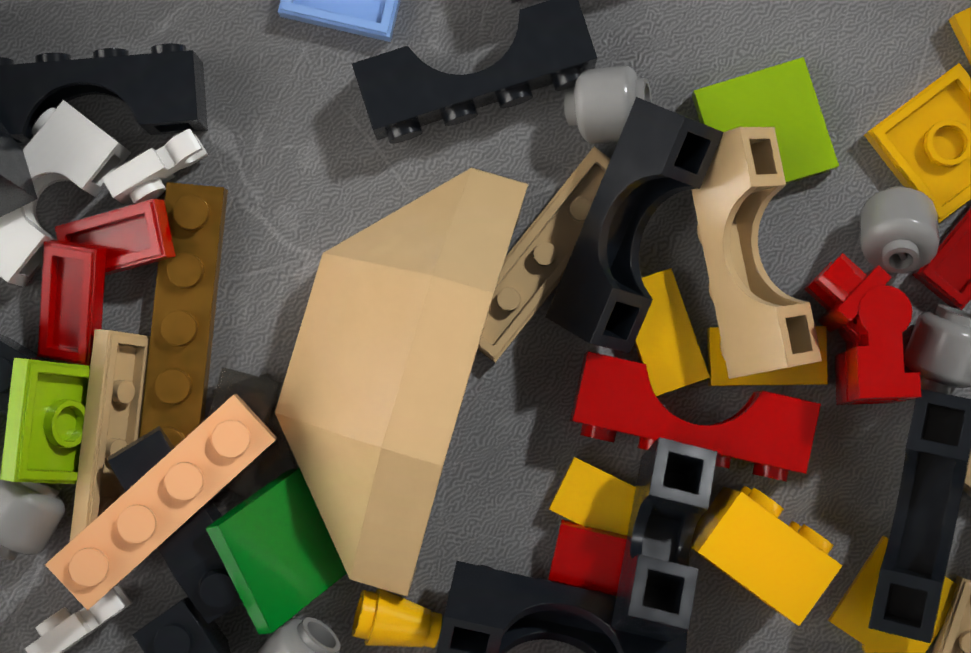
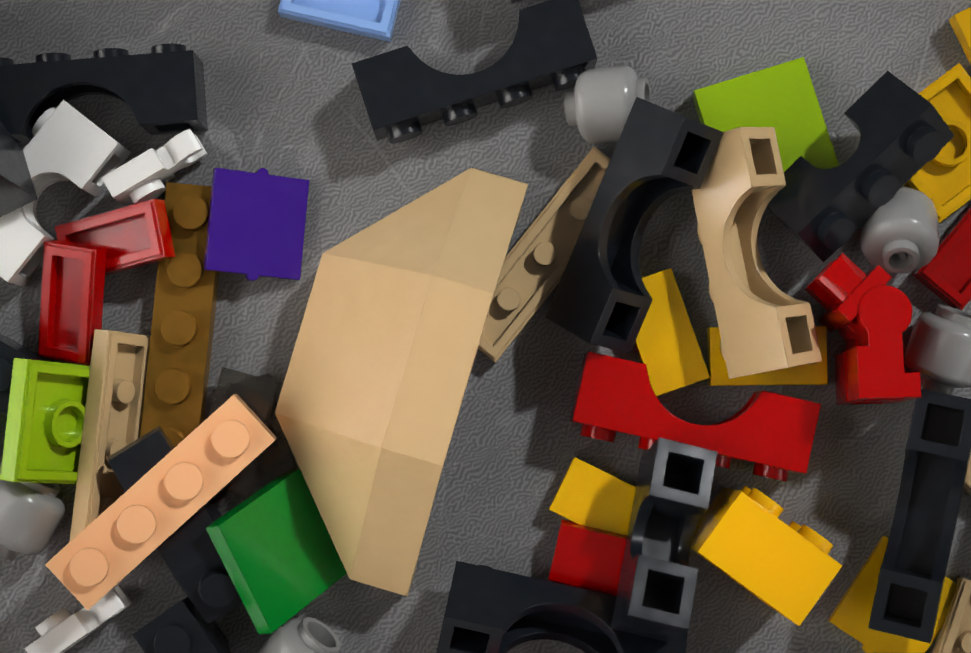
(256, 224): none -> dark purple piece
(394, 621): yellow cone -> none
(896, 140): none -> black arch

